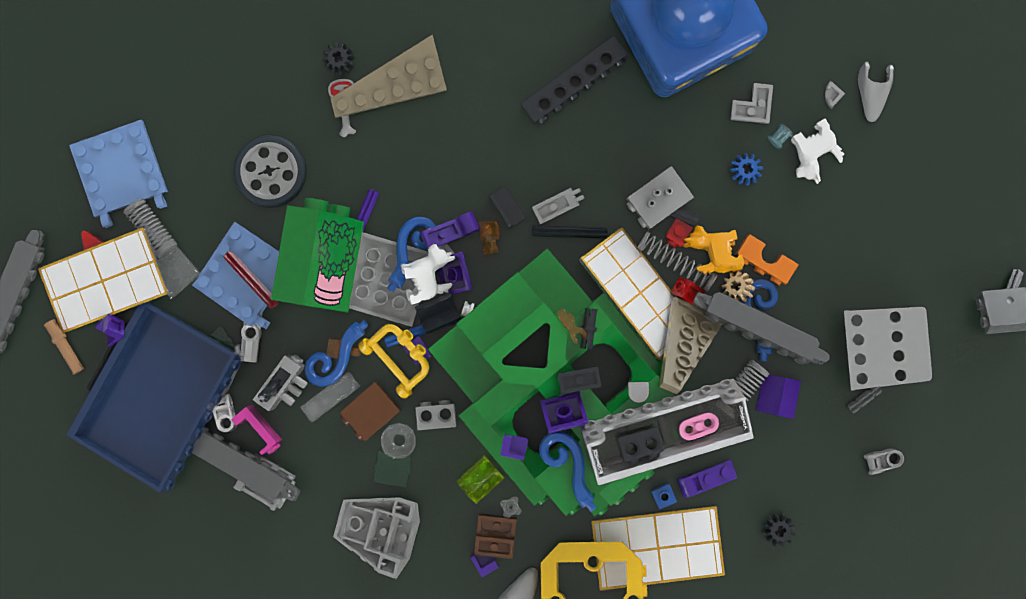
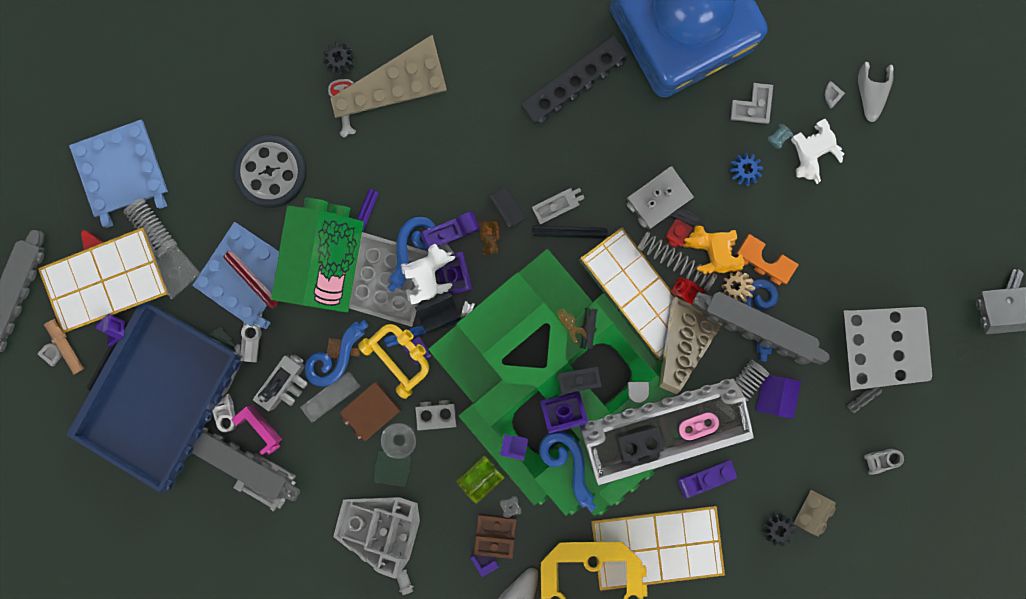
(50, 354): none -> light grey tile
(404, 583): none -> light grey pin
(657, 492): blue plate -> none
(815, 513): none -> dark tan bracket

